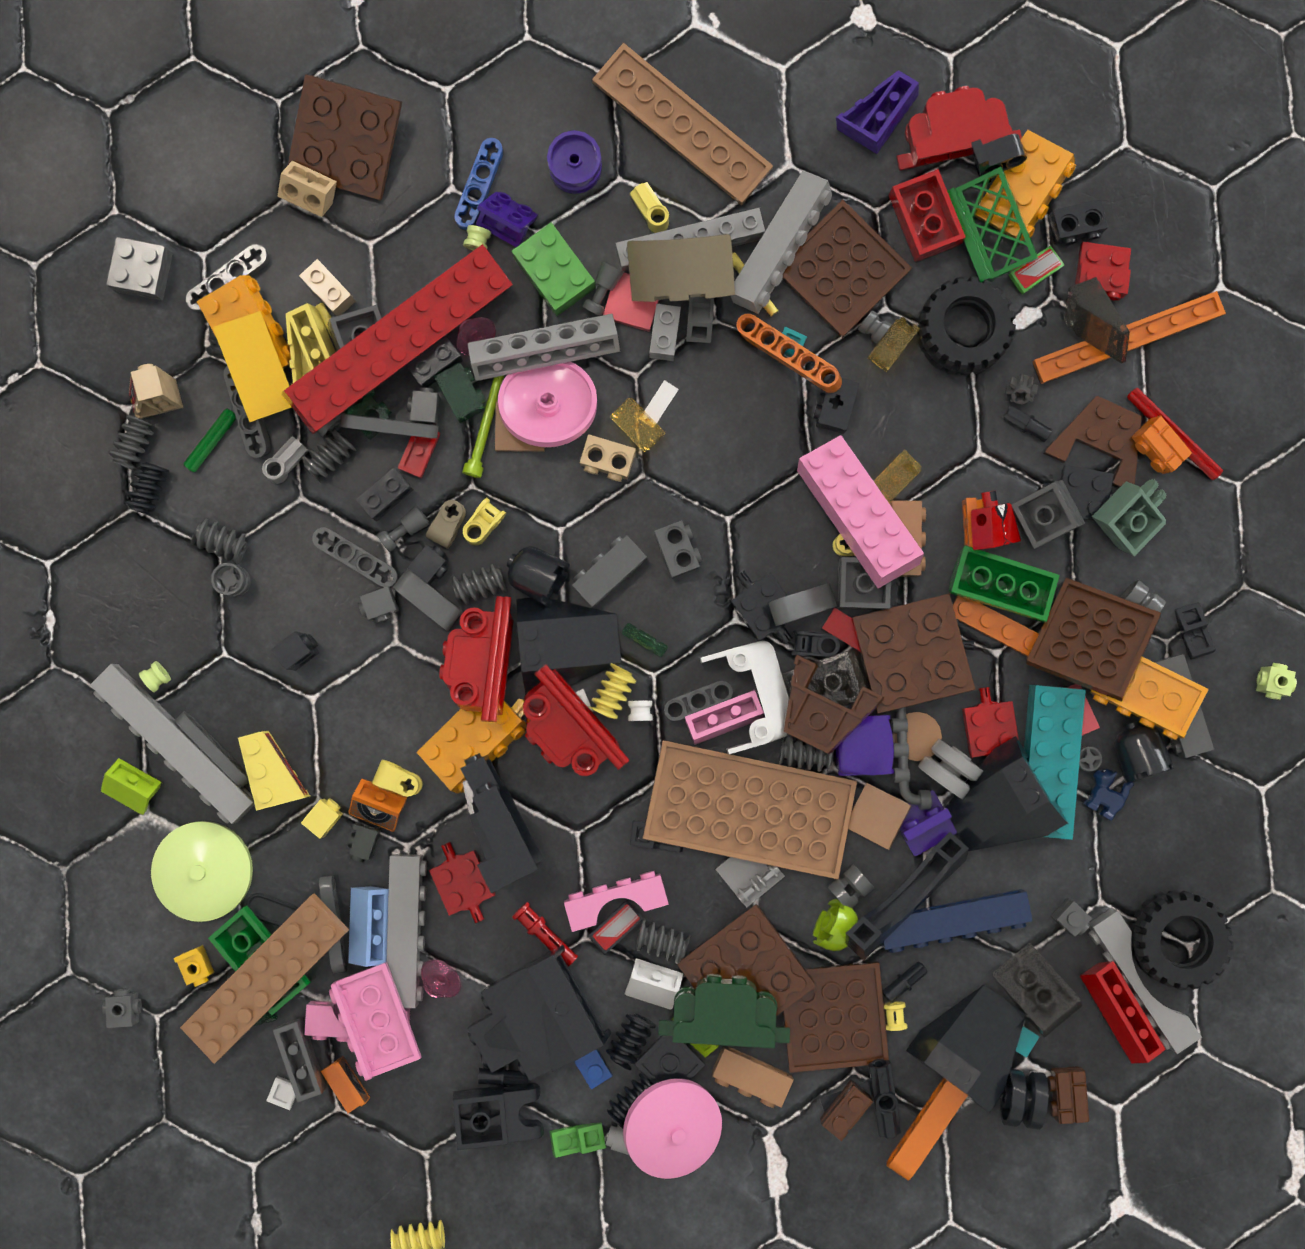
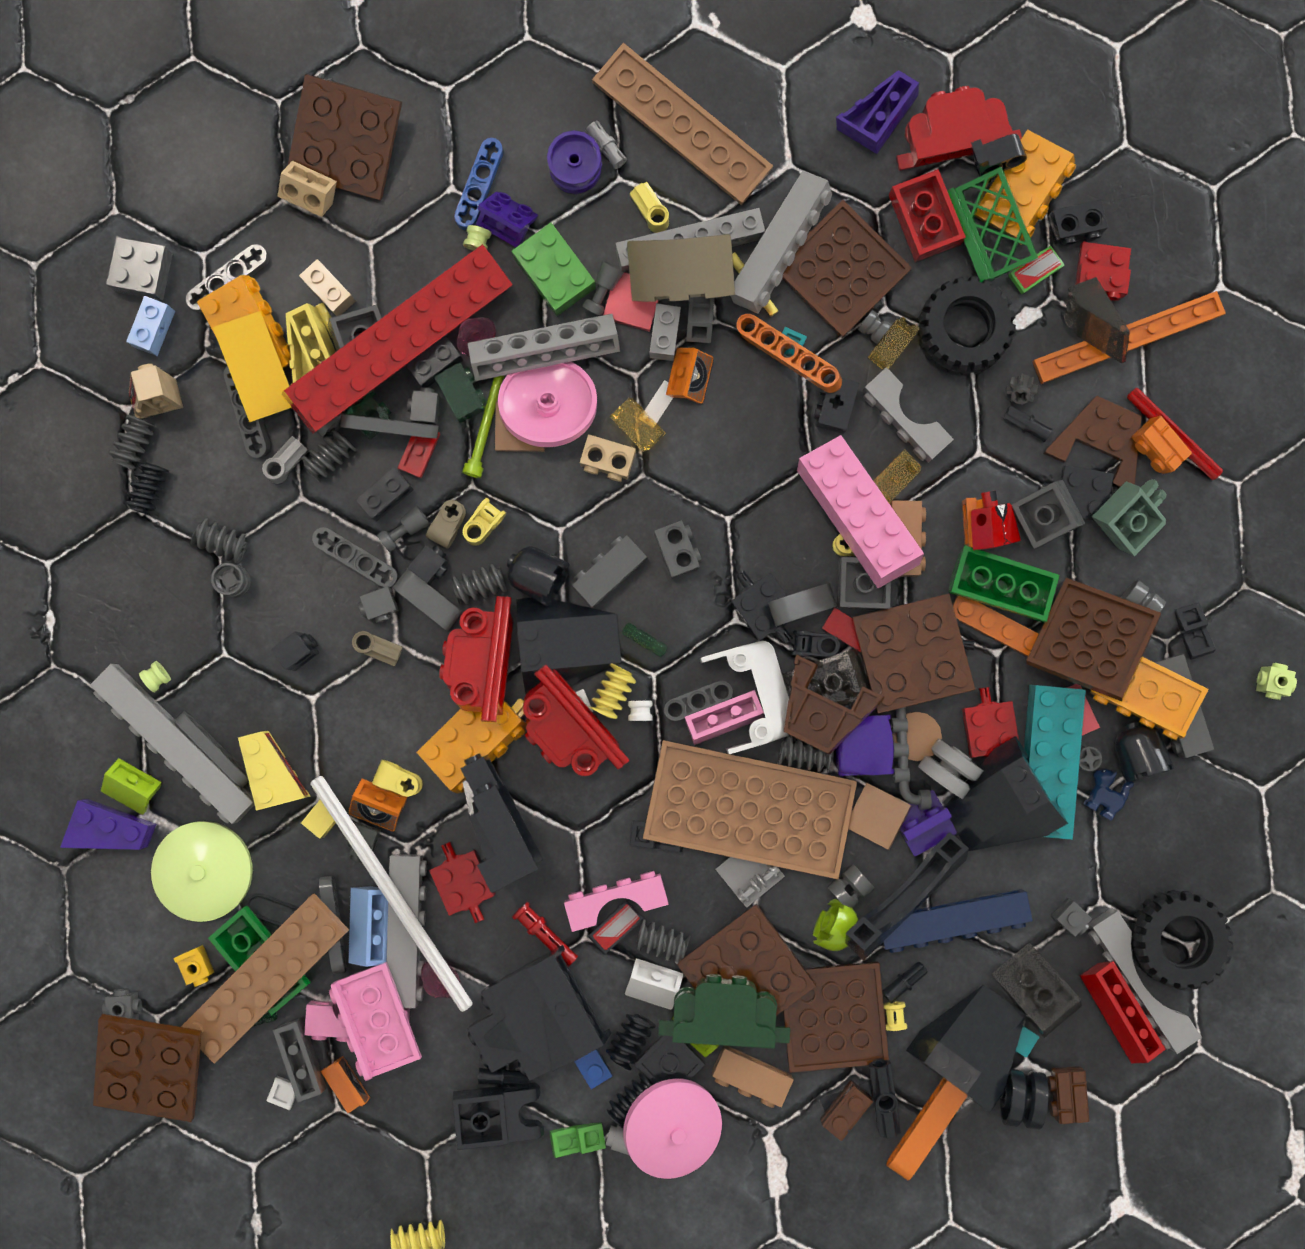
(106, 828): none -> dark purple wedge
(147, 1067): none -> reddish brown piece
(150, 326): none -> light blue brick
(210, 440): green axle -> none
(379, 648): none -> dark tan piece
(391, 893): none -> white axle
(606, 144): none -> light grey pin
(689, 374): none -> orange panel
(925, 438): none -> light grey arch

